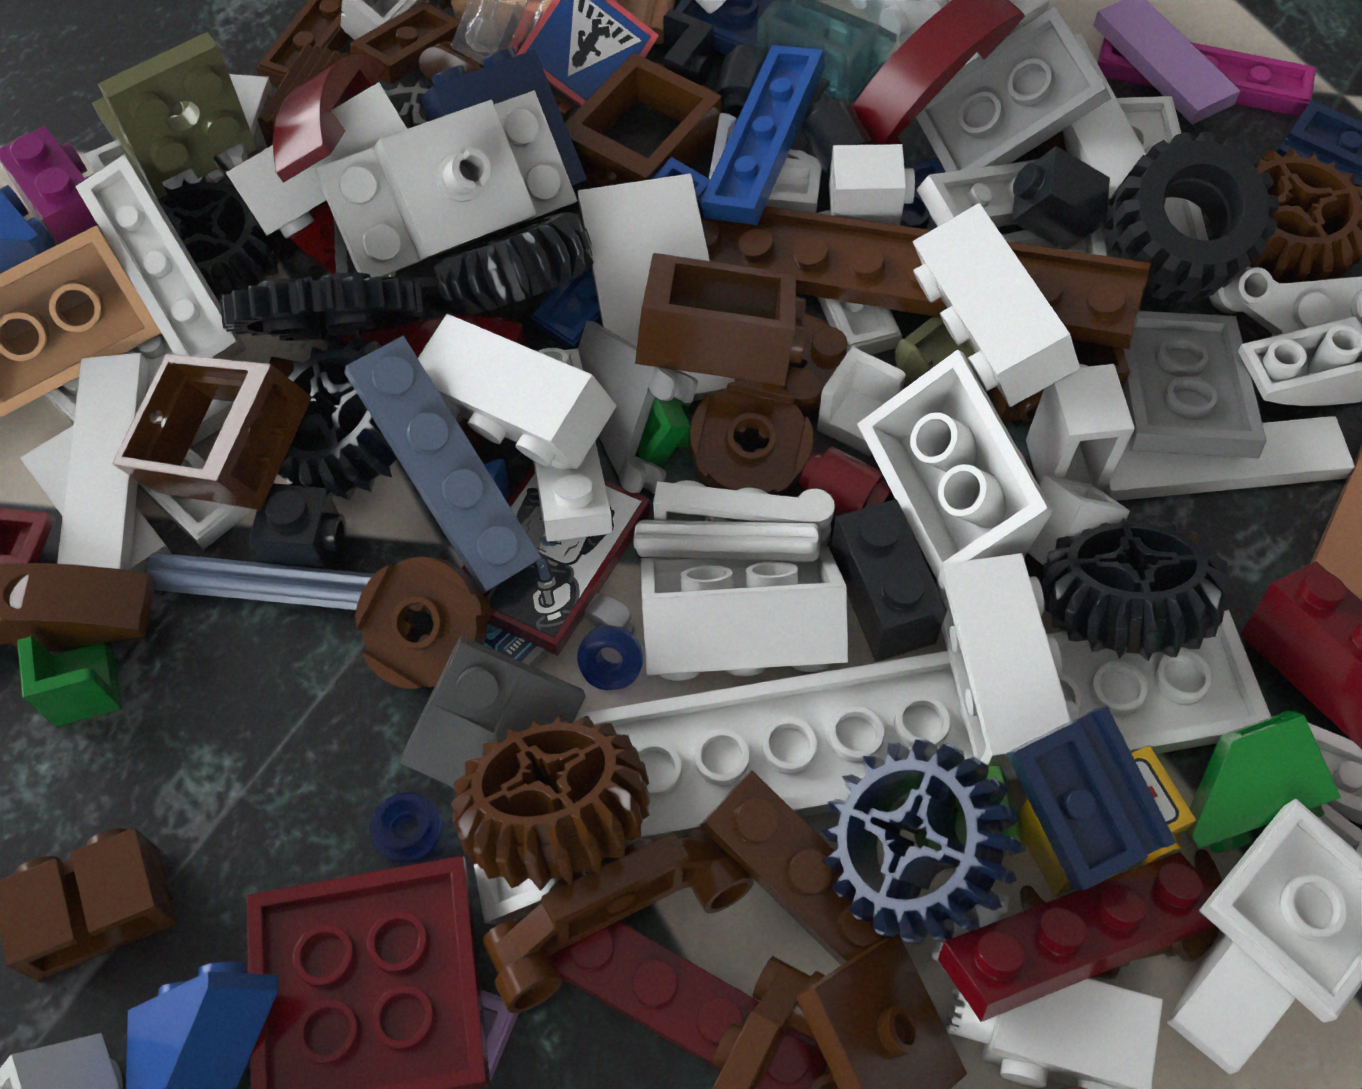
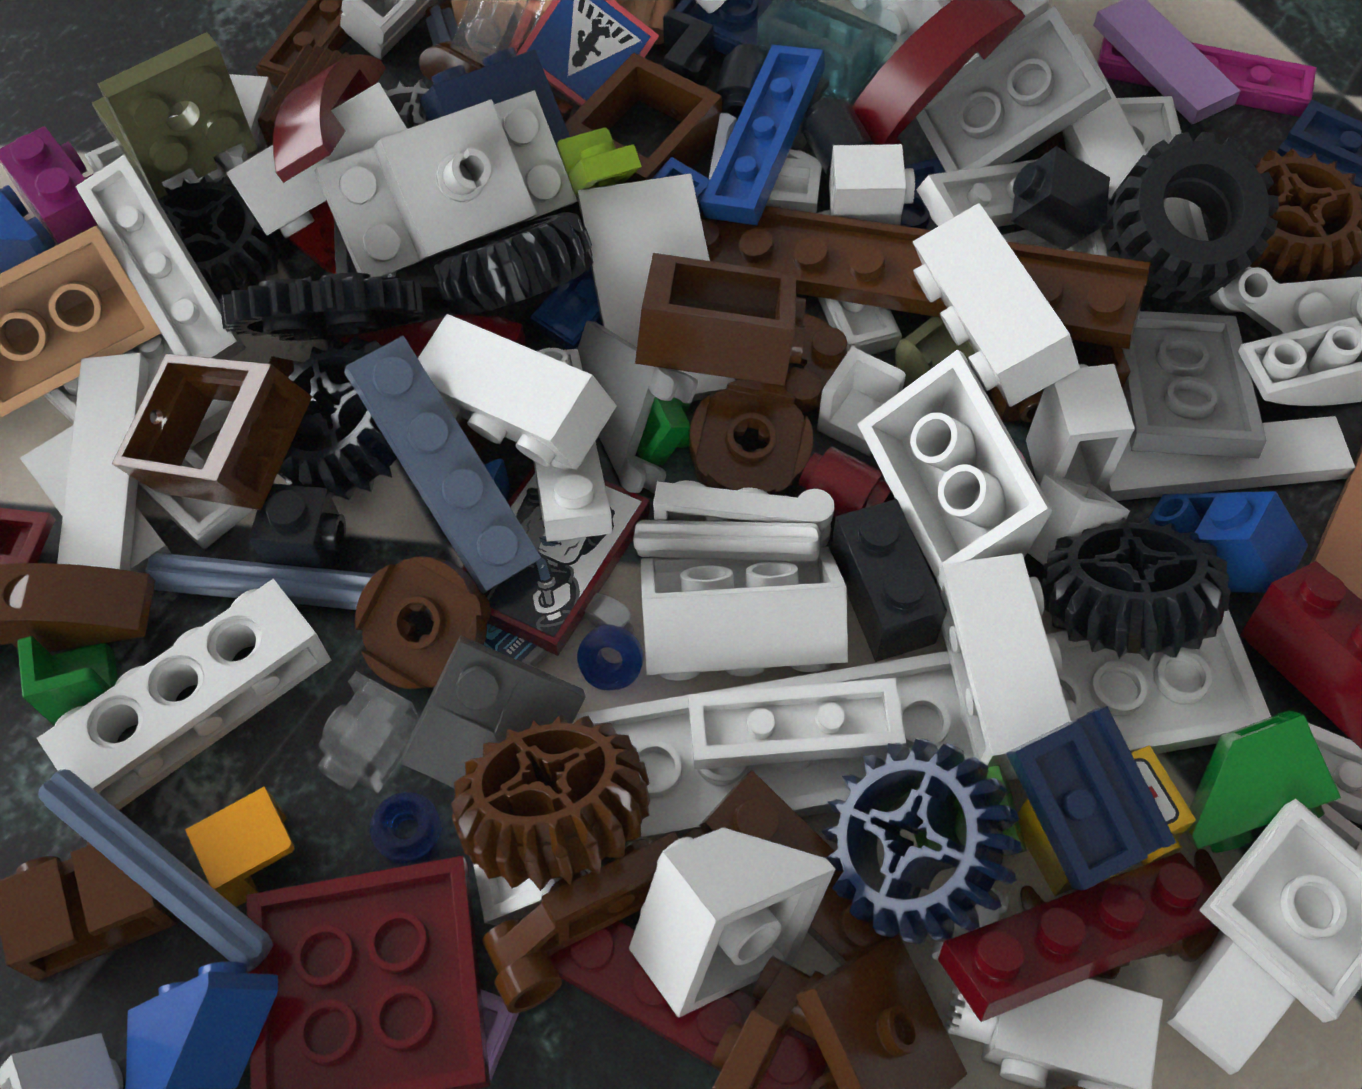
(155, 869): none -> sand blue axle
(177, 731): none -> white brick
(240, 843): none -> light orange panel
(366, 735): none -> clear brick
(405, 38): reddish brown plate -> none
(595, 162): none -> lime bracket
(723, 912): none -> white slope
(795, 723): none -> white plate
(1247, 529): none -> blue slope

